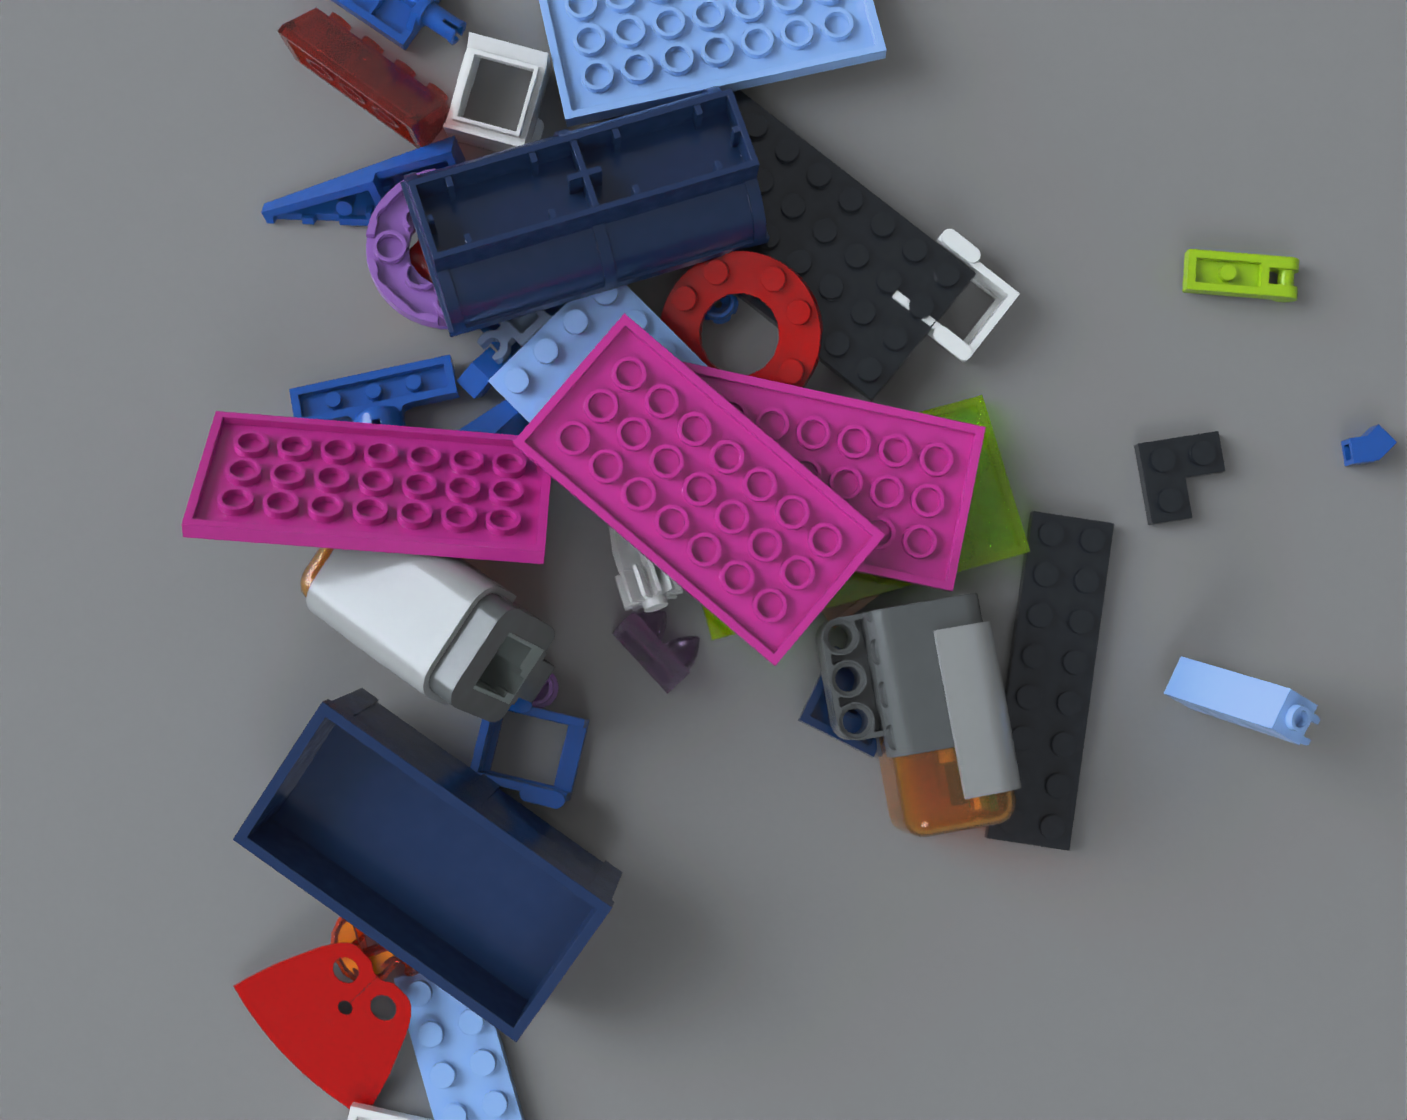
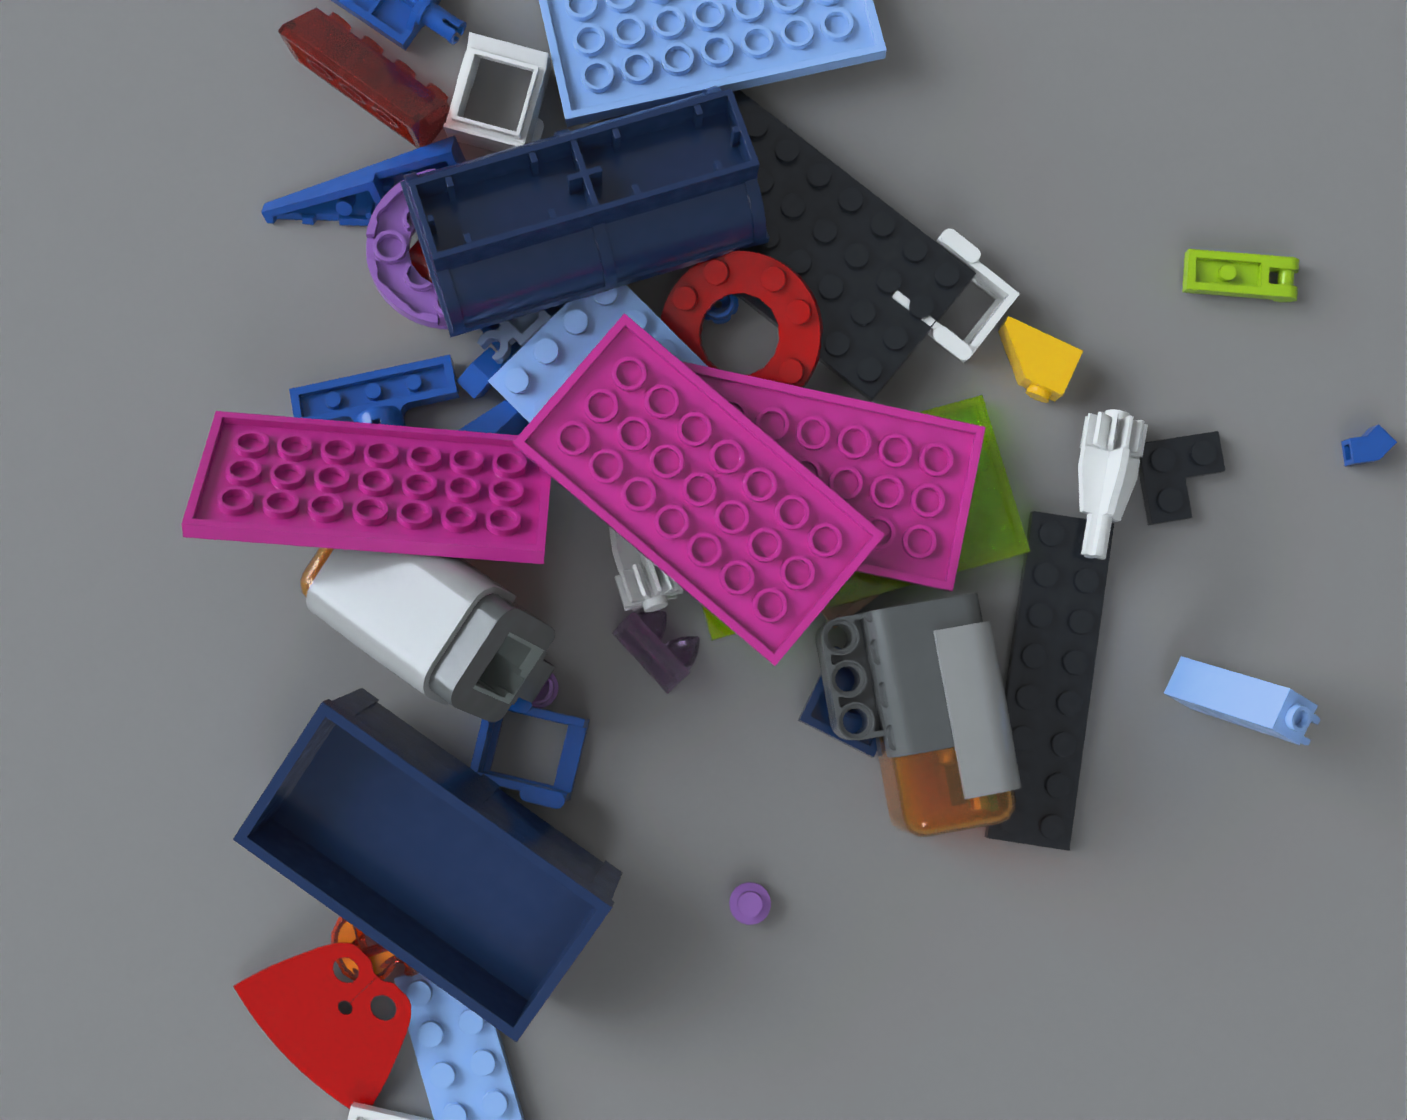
(749, 903): none -> medium lavender plate
(1038, 360): none -> yellow slope
(1107, 473): none -> white piece

